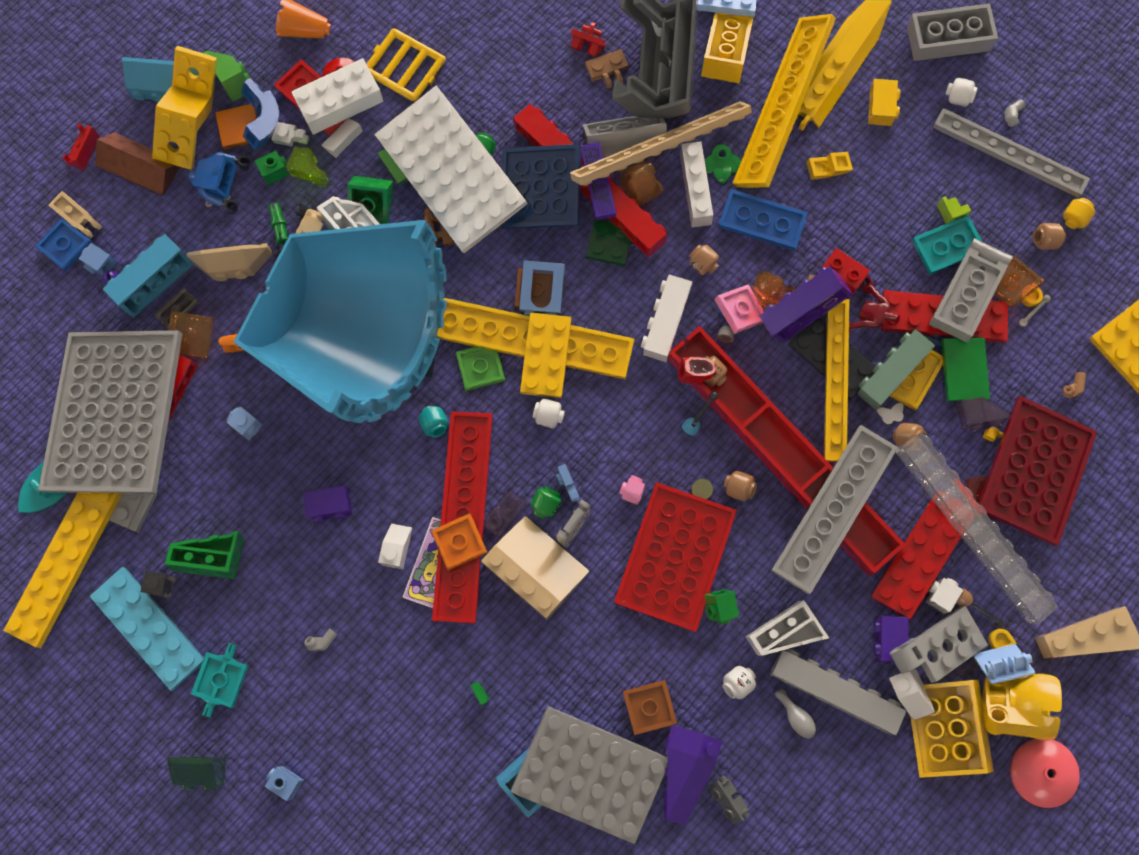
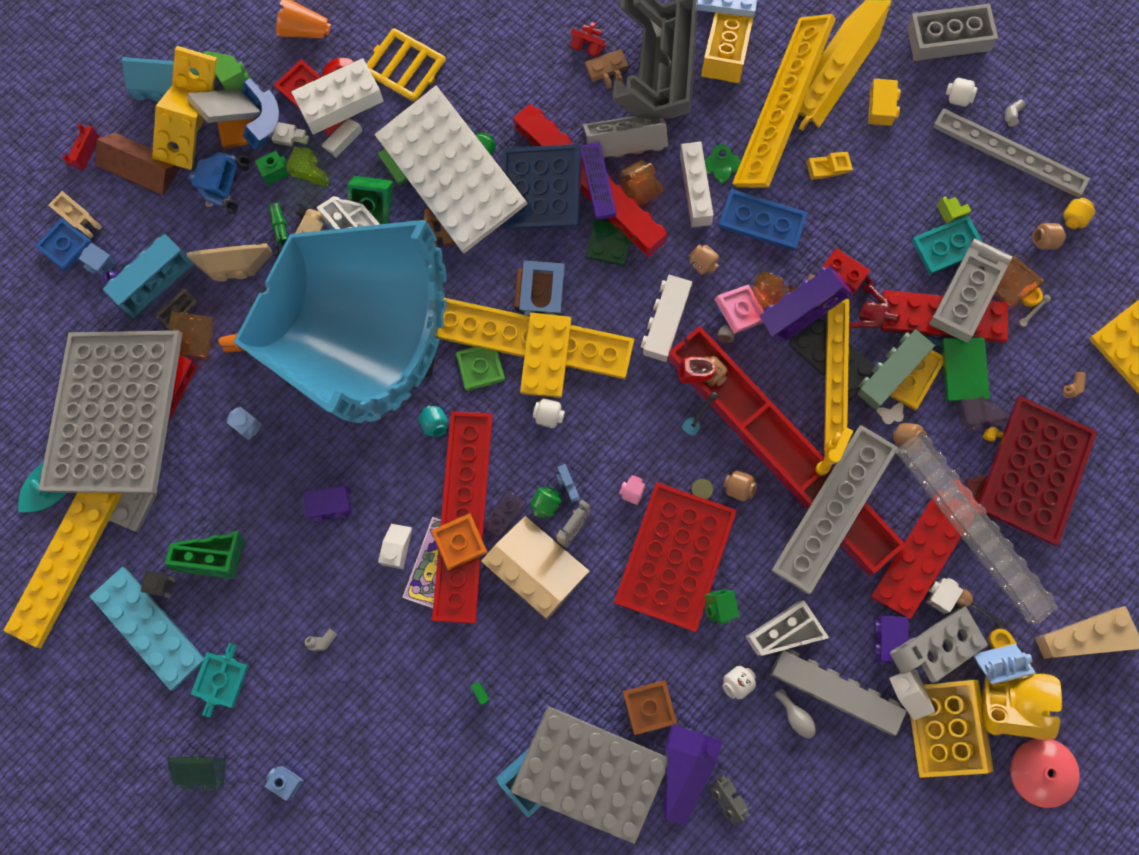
(223, 105): none -> light grey tile
(655, 145): tan plate -> none
(835, 450): none -> yellow plate

